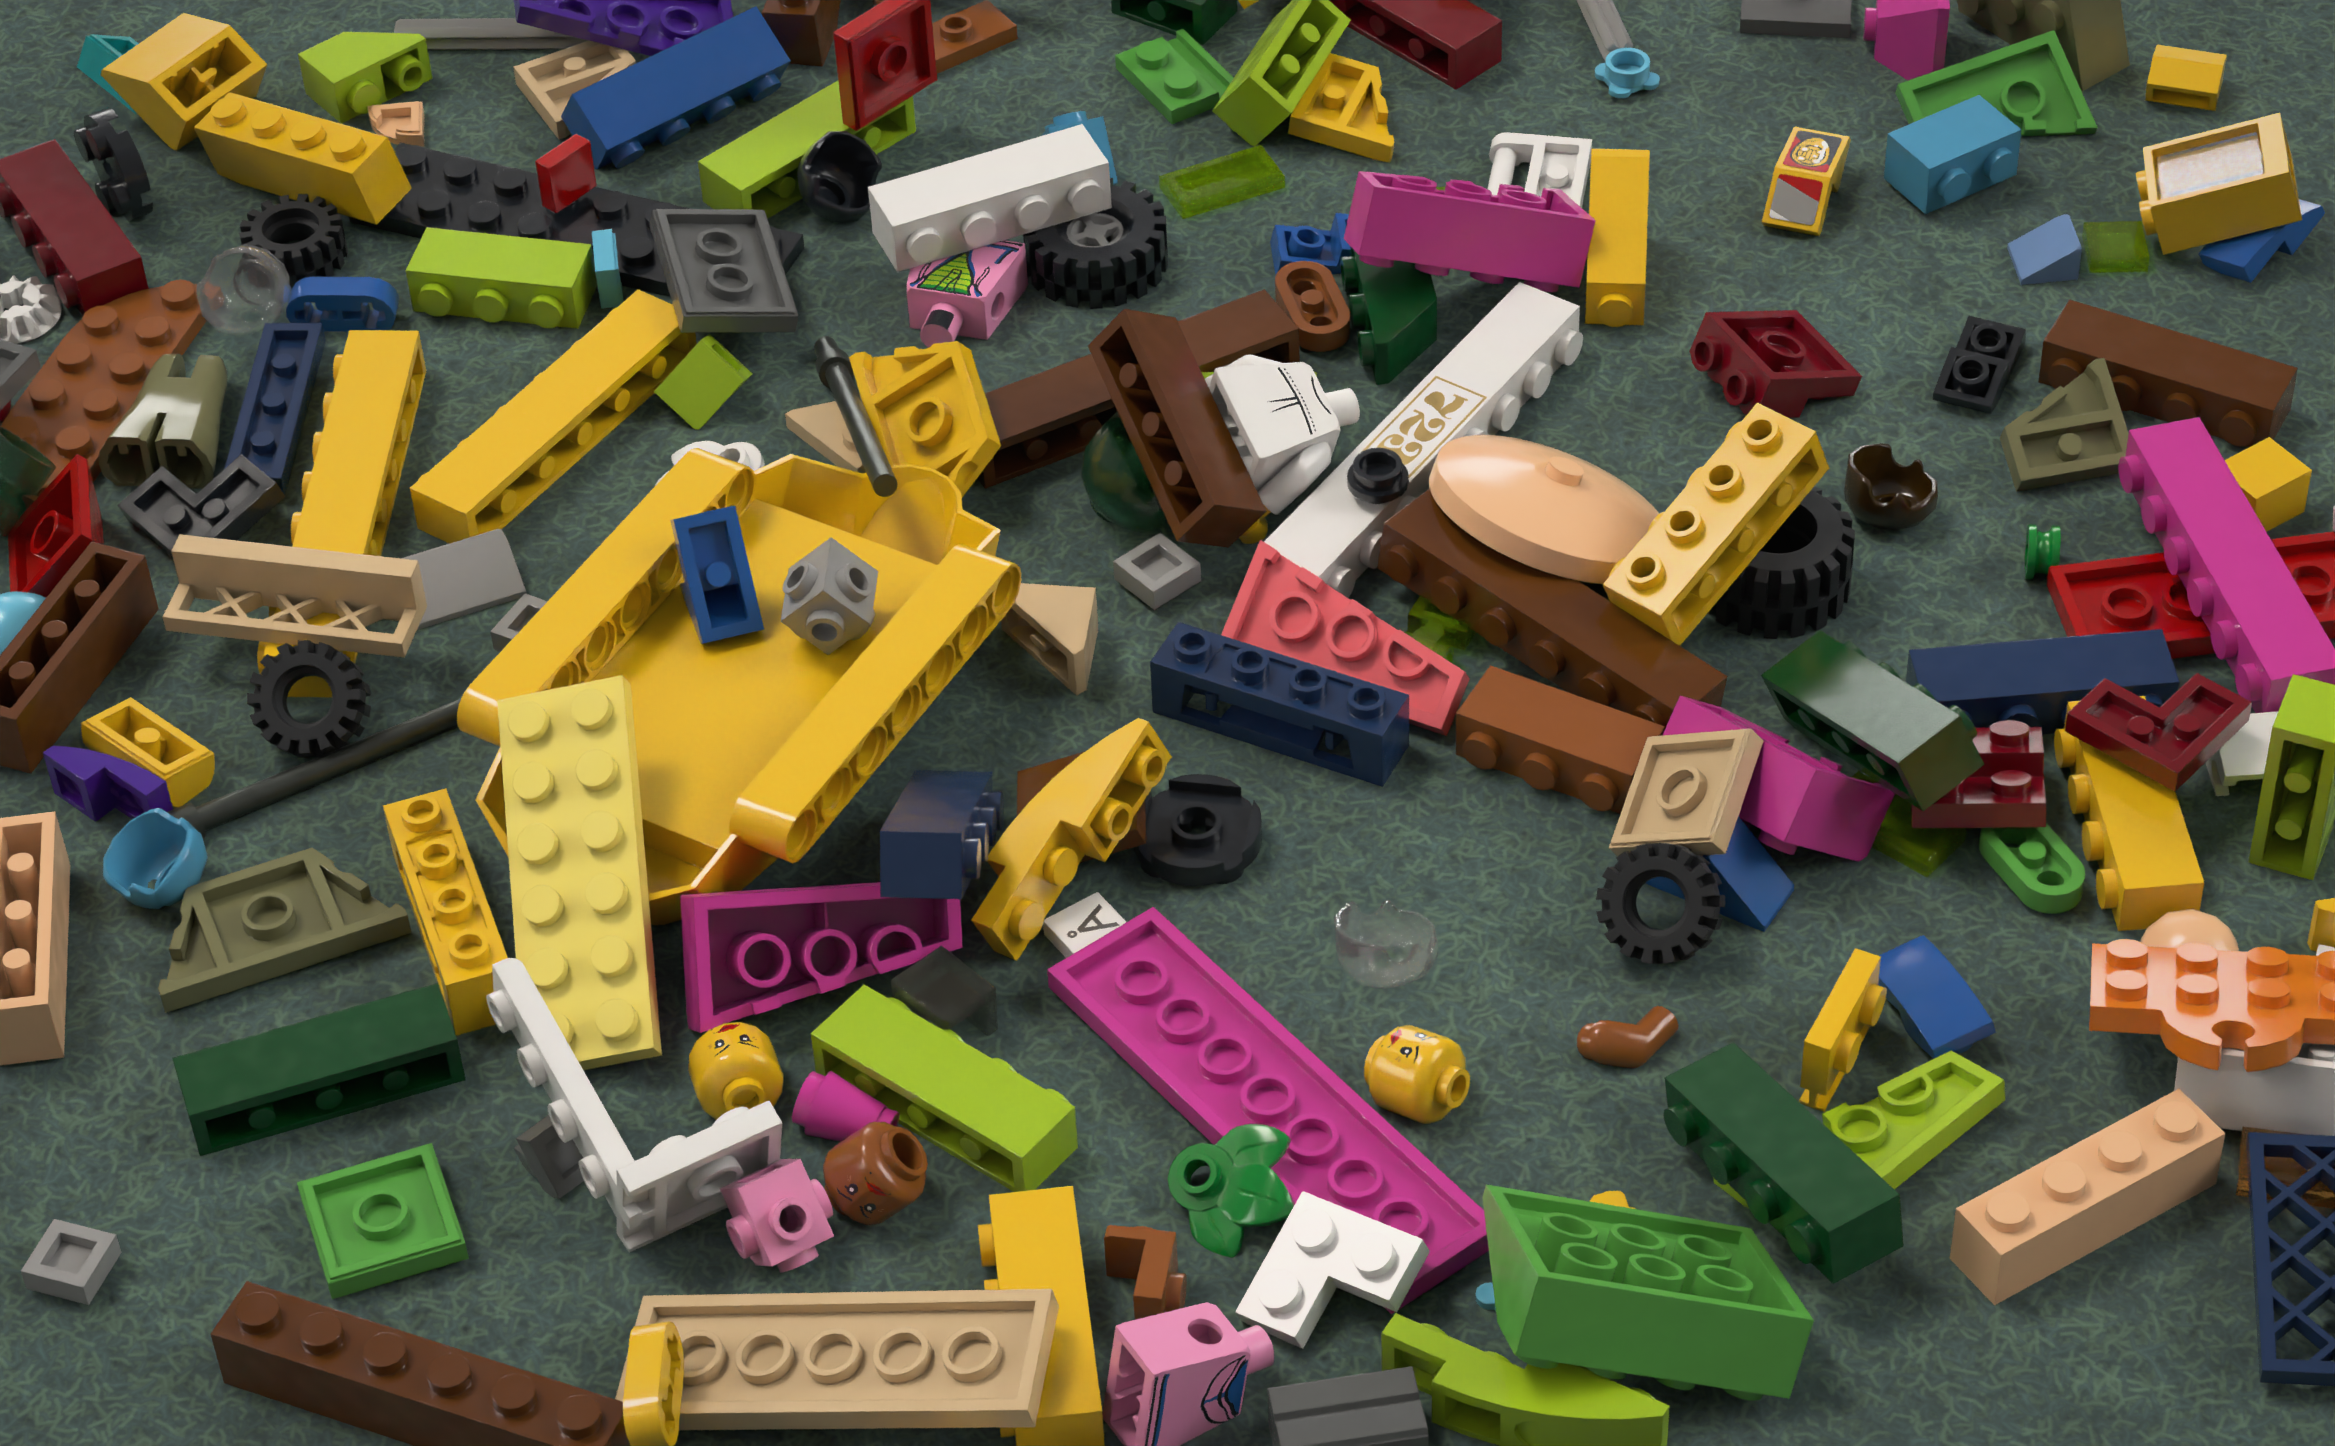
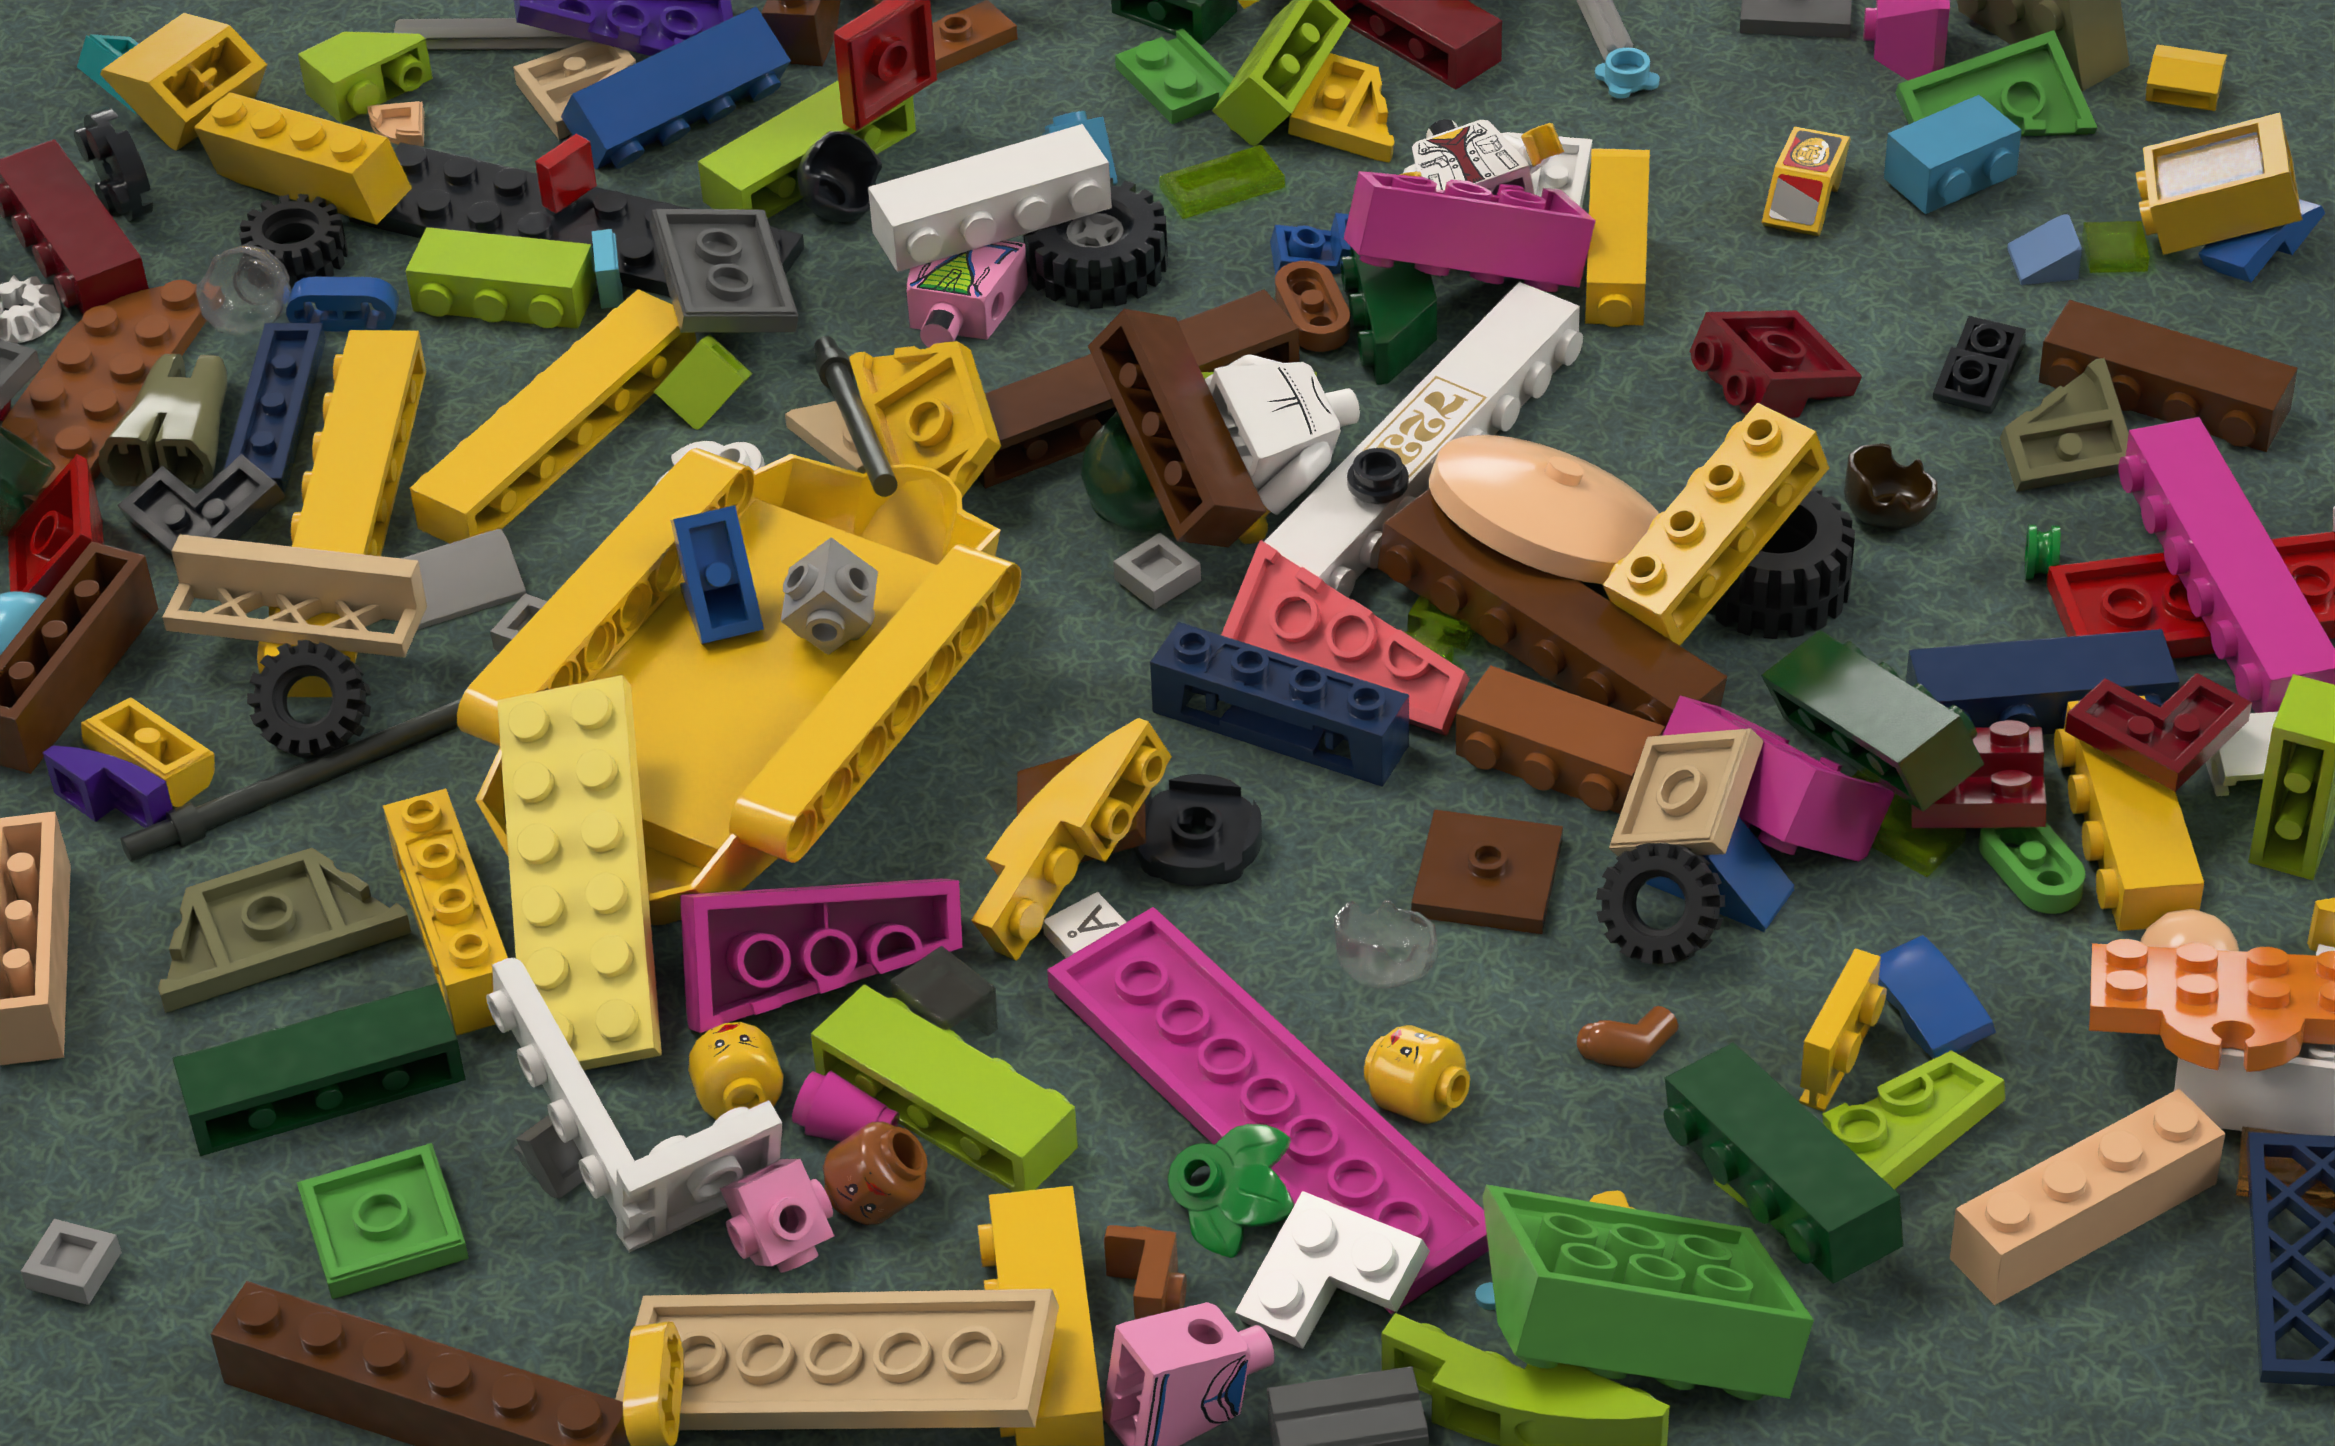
(159, 849): dark azure hair -> none
(939, 834): dark blue brick -> none
(1057, 629): tan slope -> none
(1482, 154): none -> torso
(1487, 871): none -> reddish brown plate
(2271, 481): yellow brick -> none

